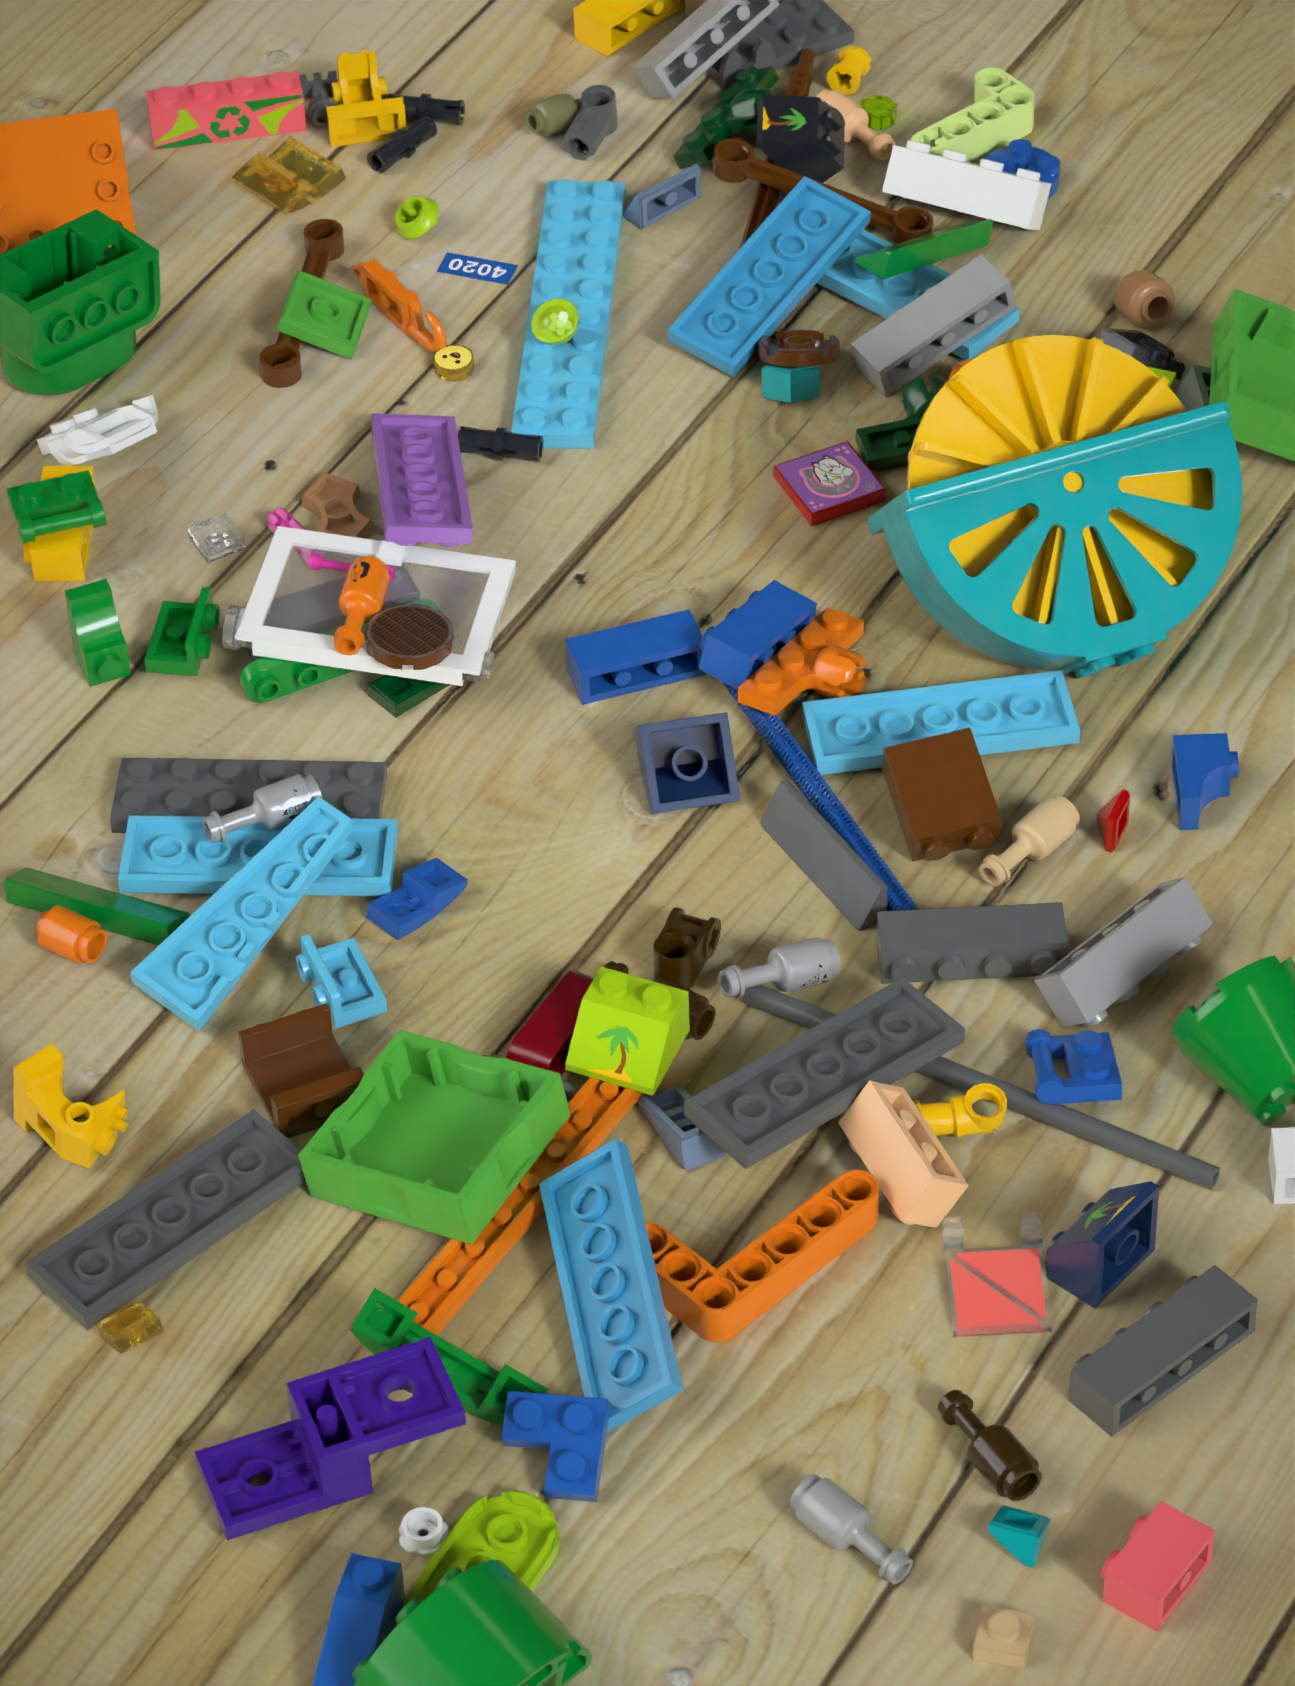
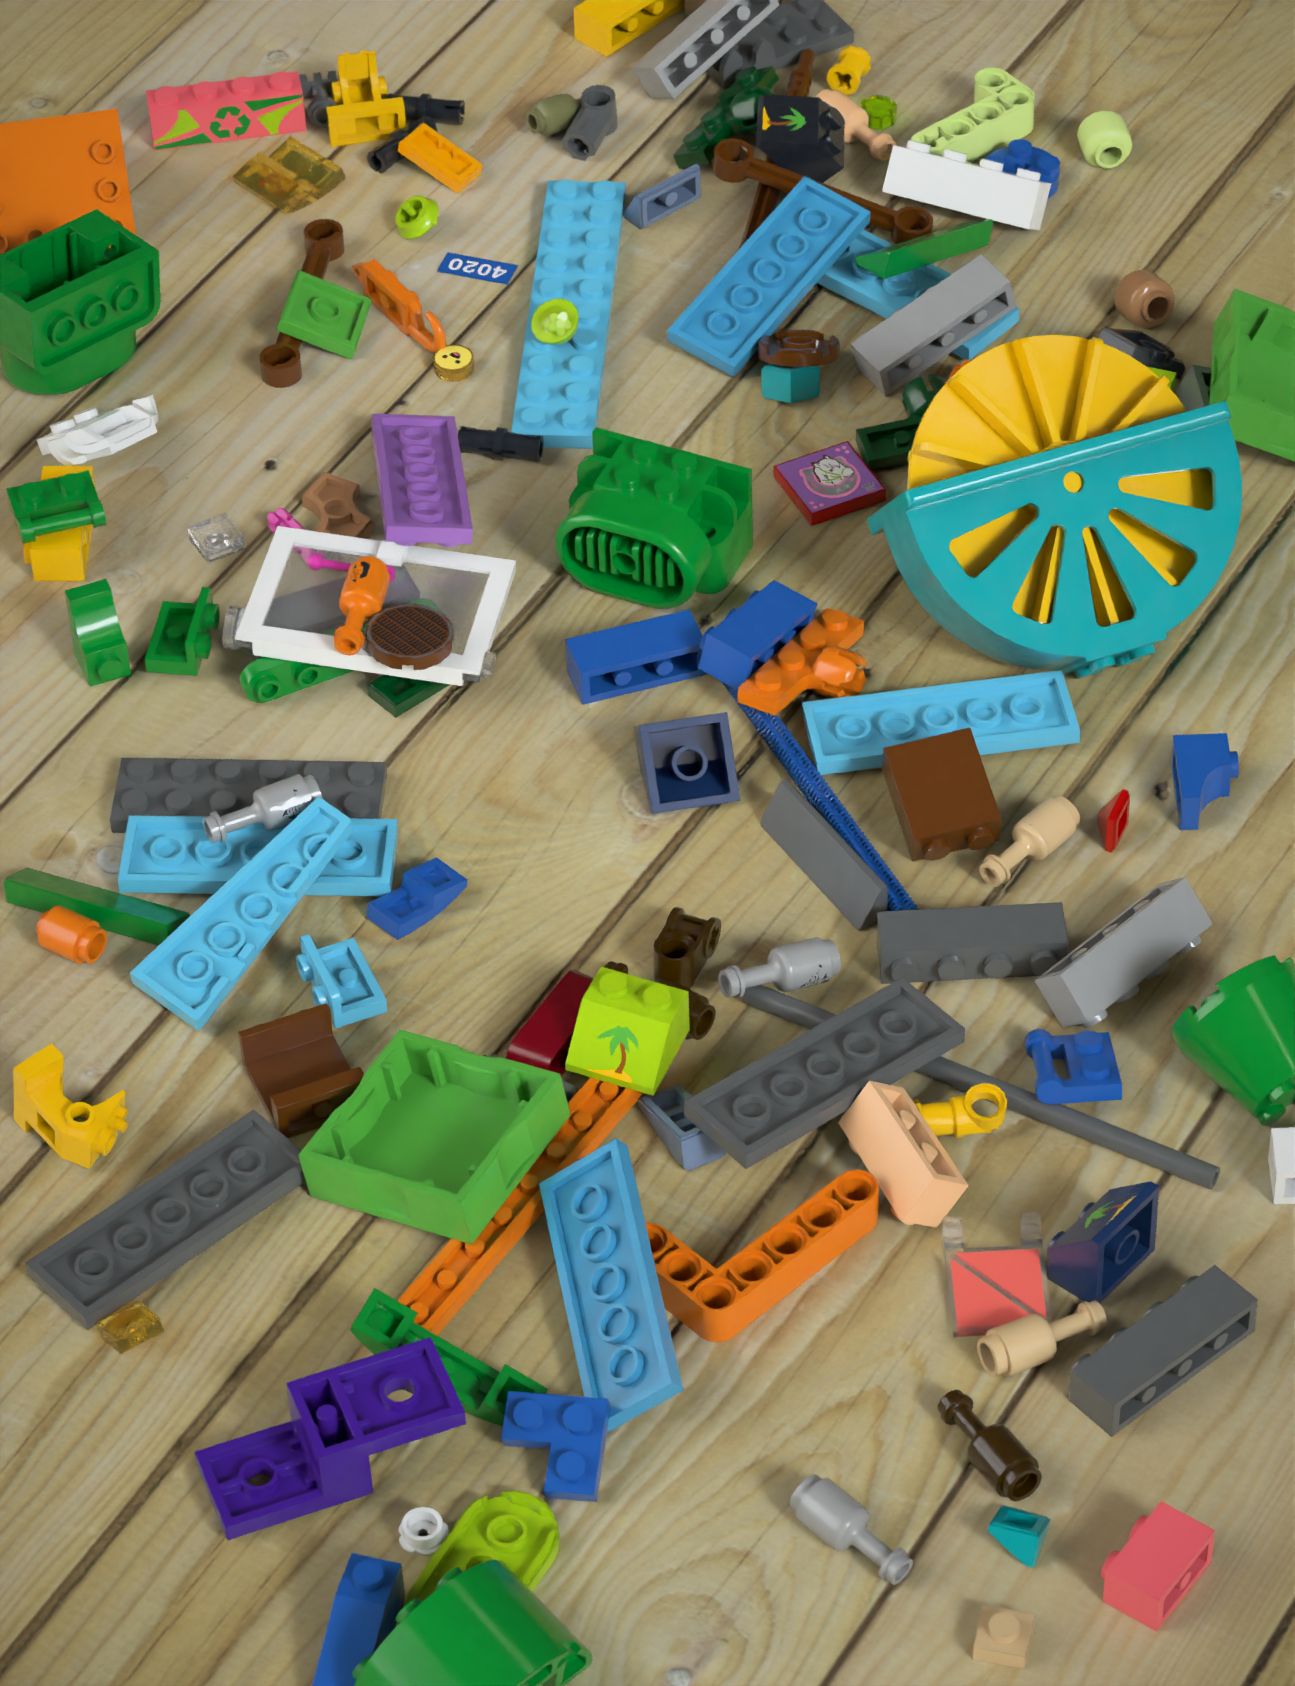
(440, 158): none -> light orange plate
(655, 522): none -> green brick
(1033, 1340): none -> tan piece
(1104, 139): none -> yellowish green head

